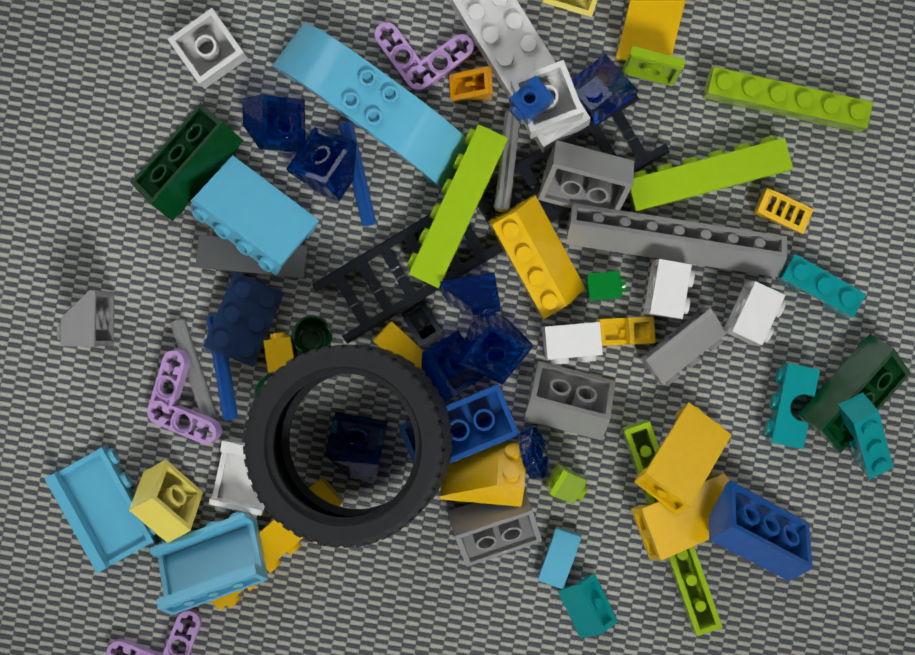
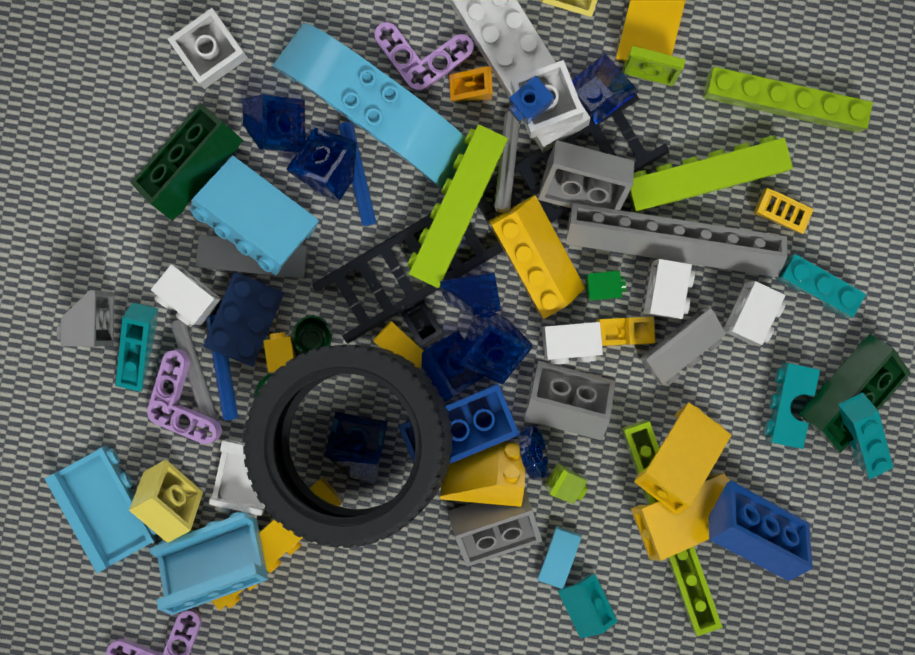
(135, 346): none -> teal slope
(186, 295): none -> white brick

